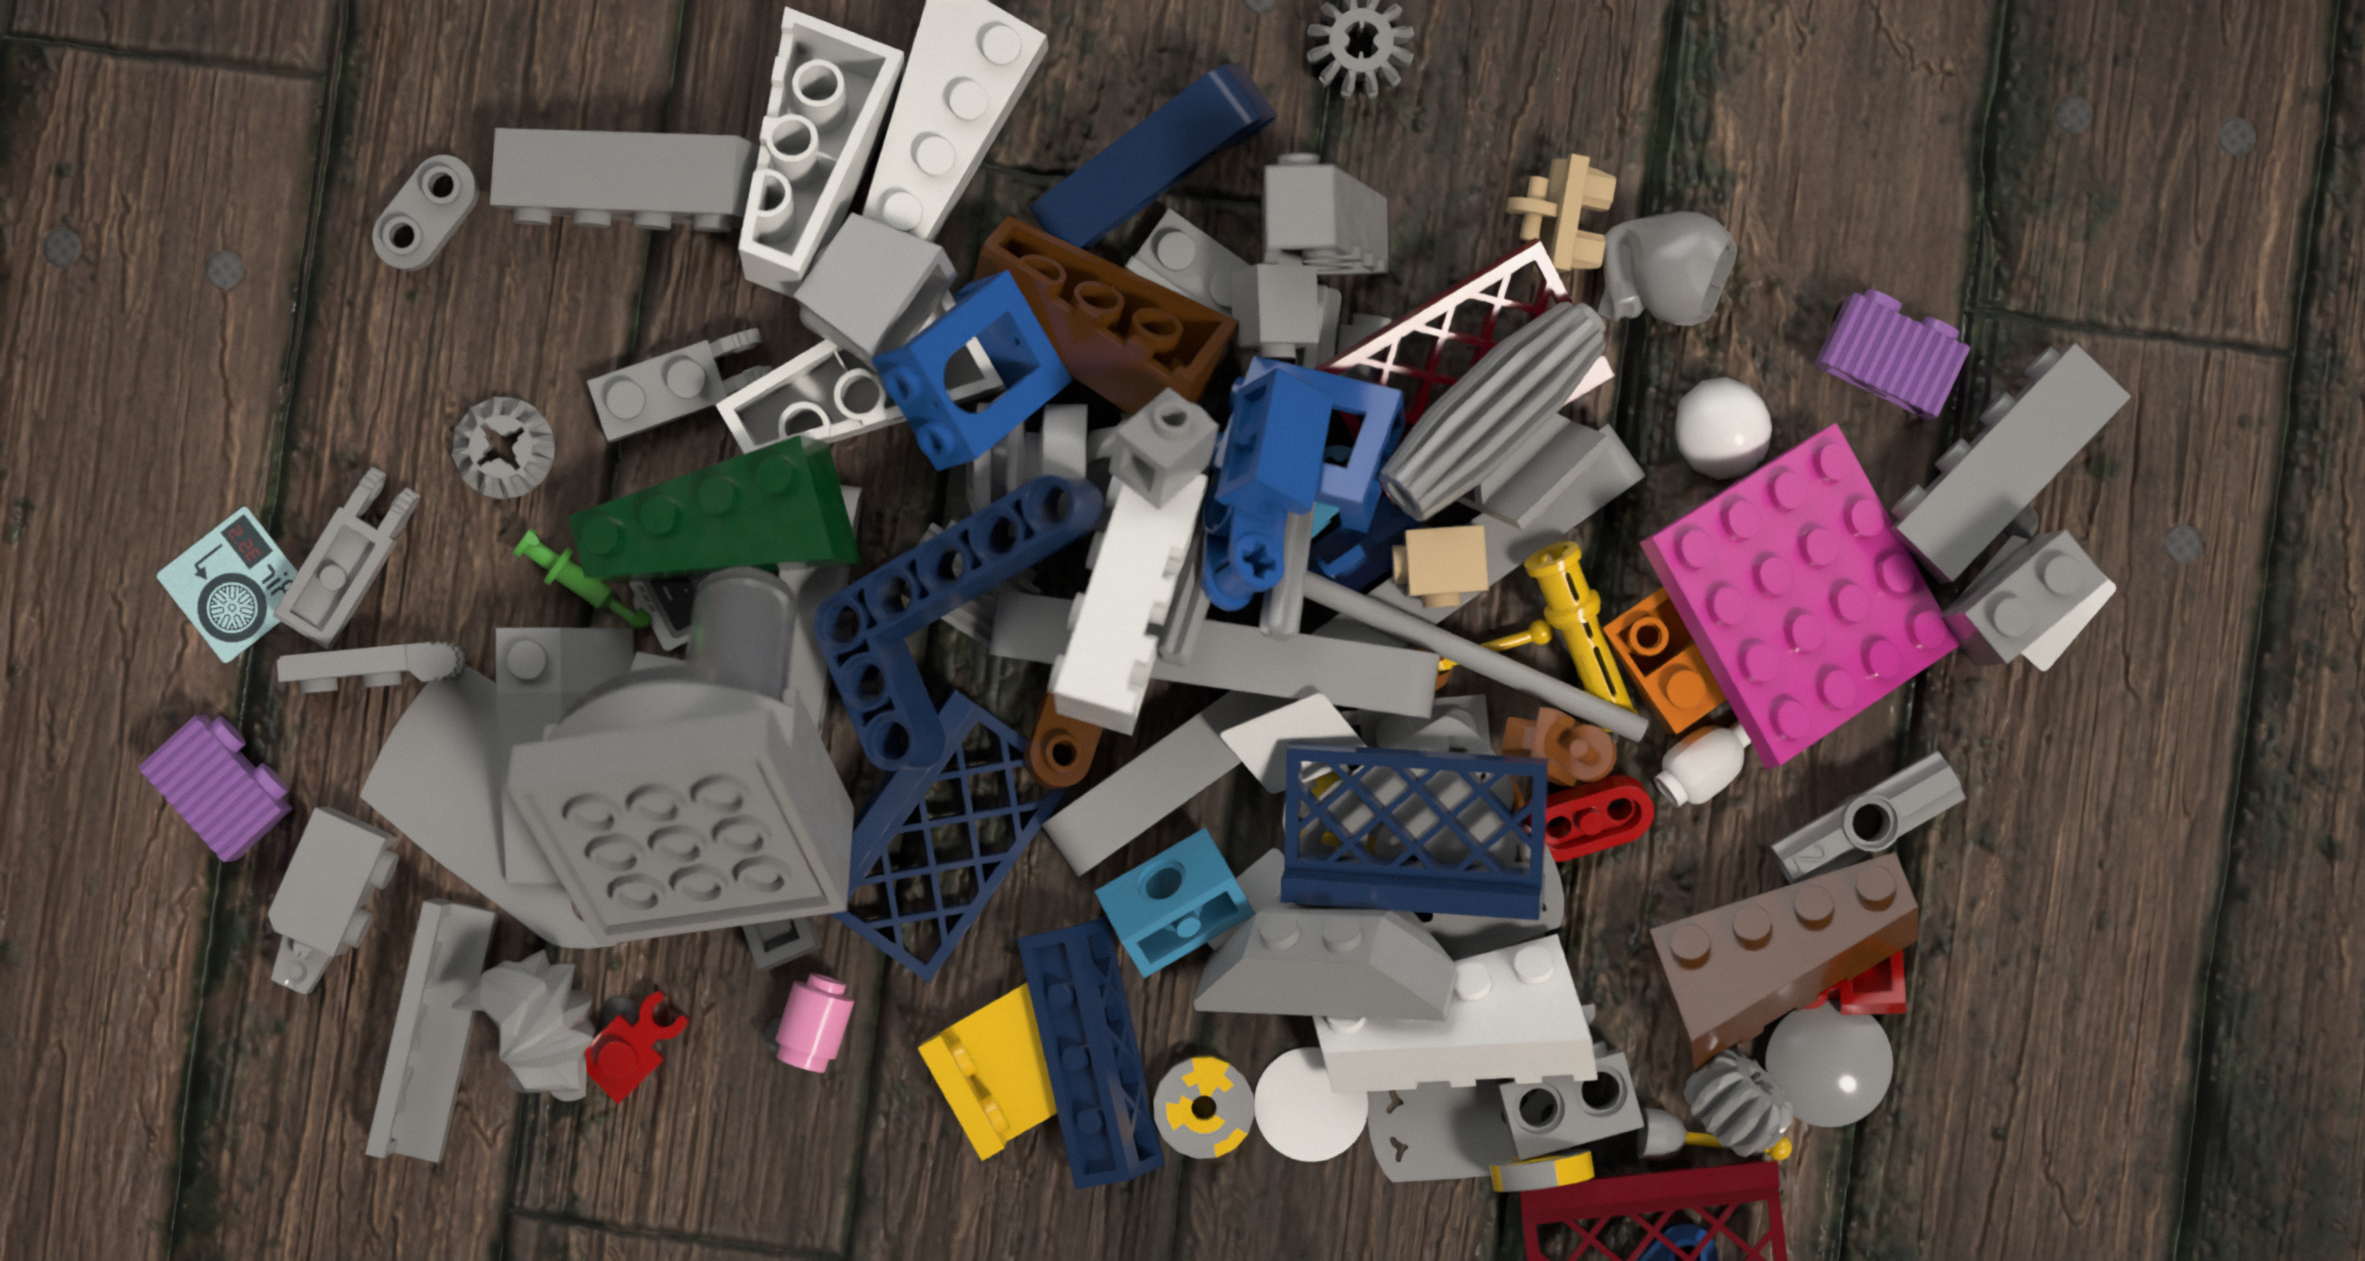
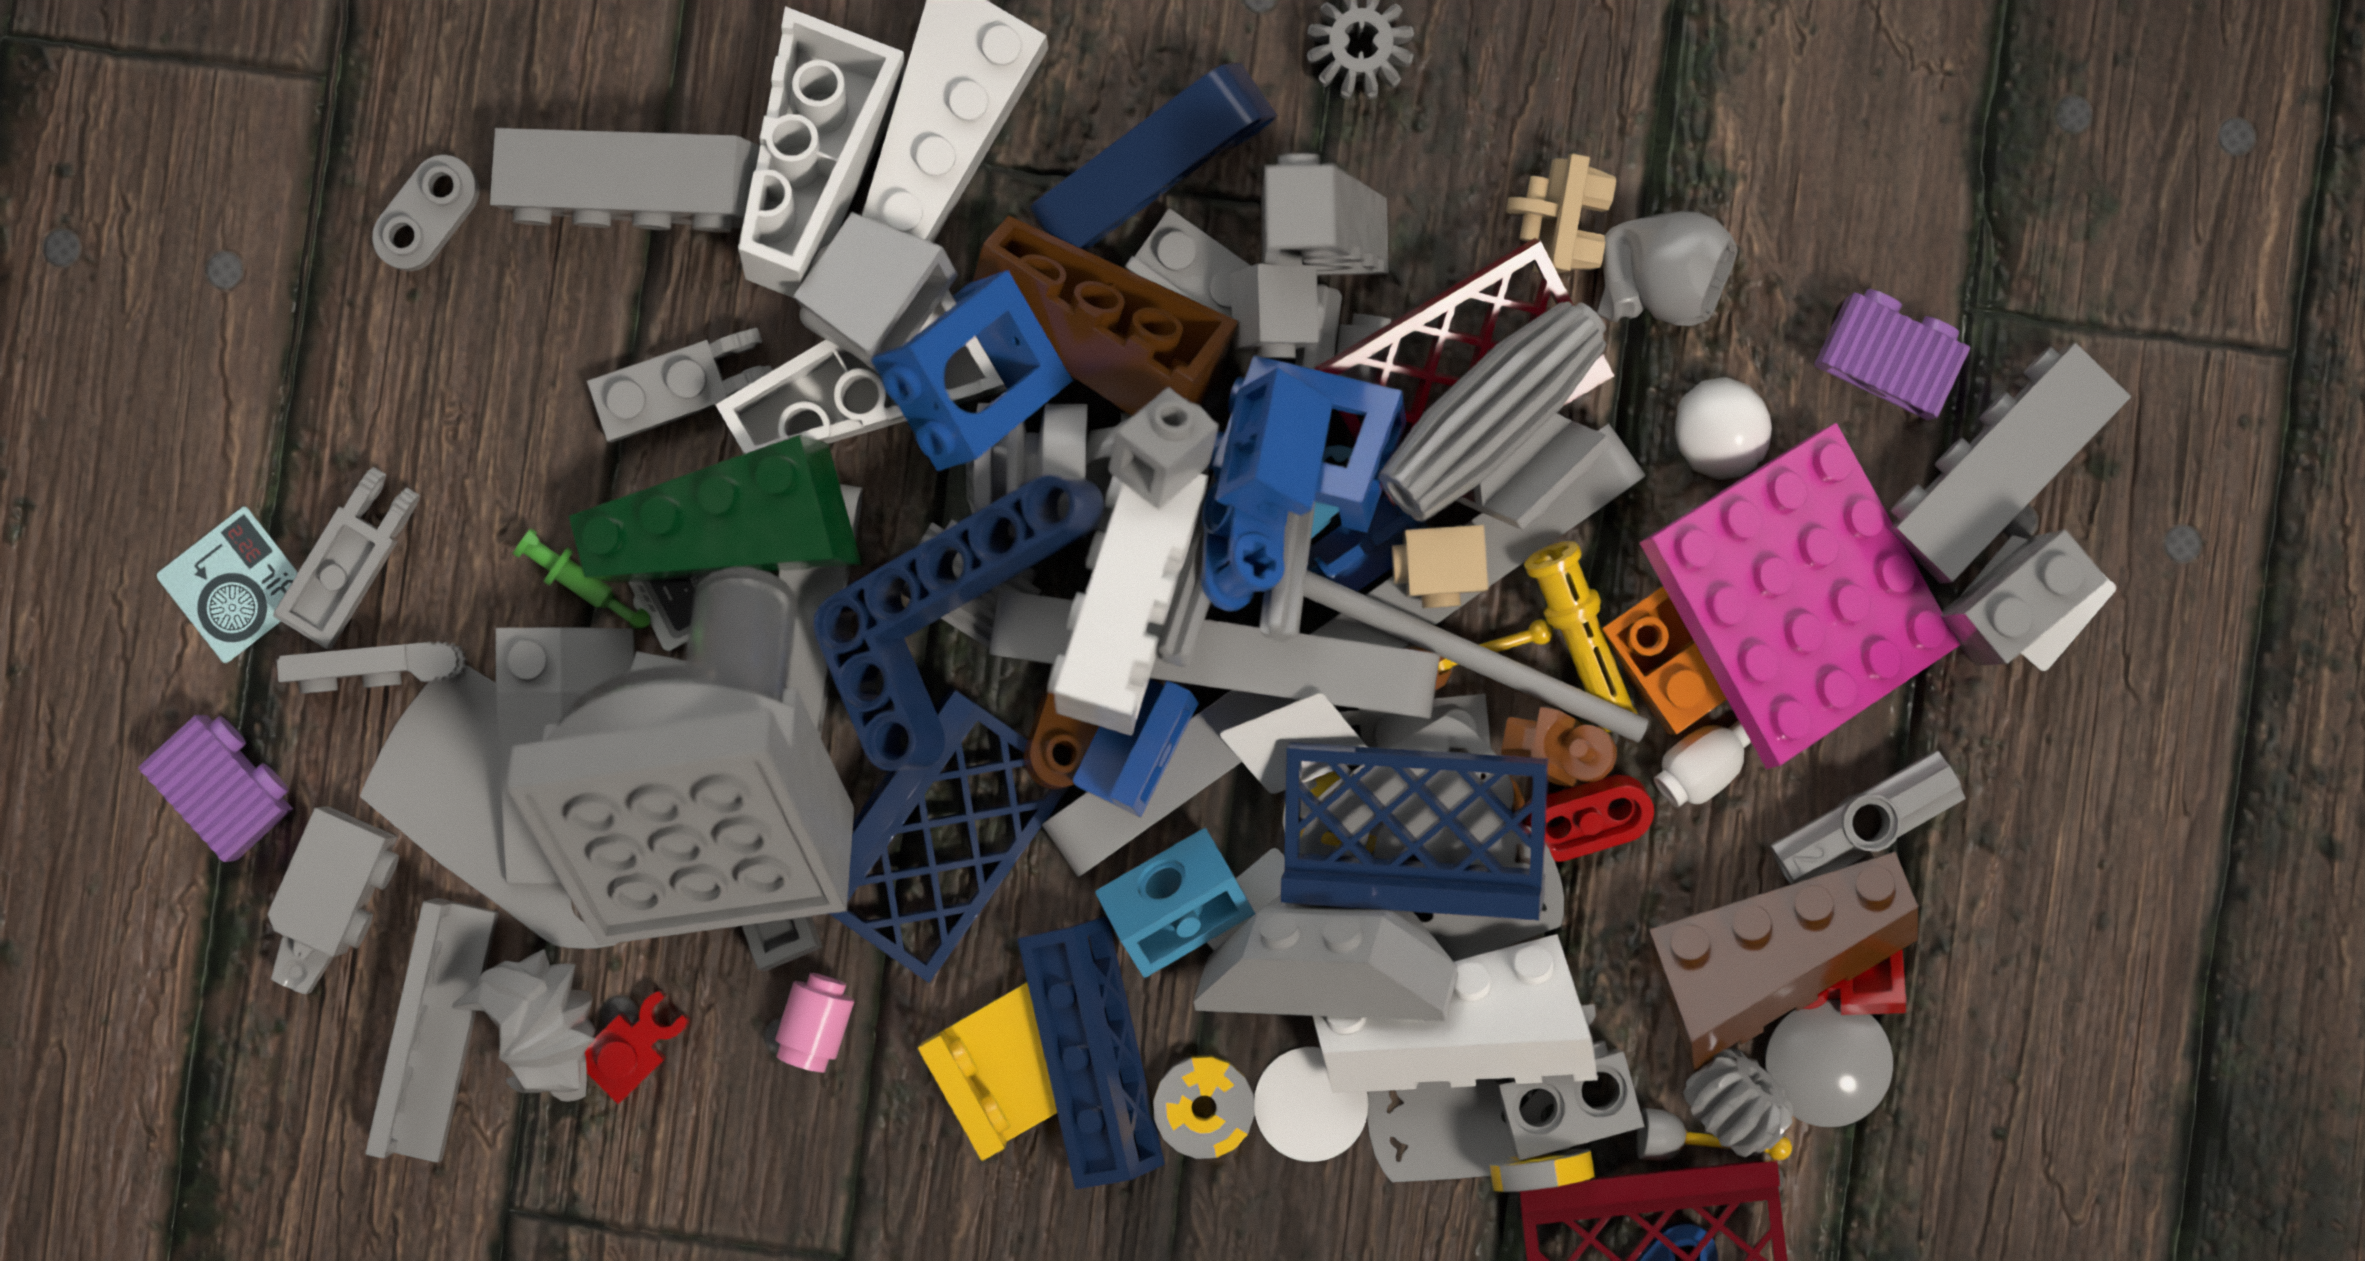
(533, 449): light grey gear -> none
(1129, 767): none -> blue panel

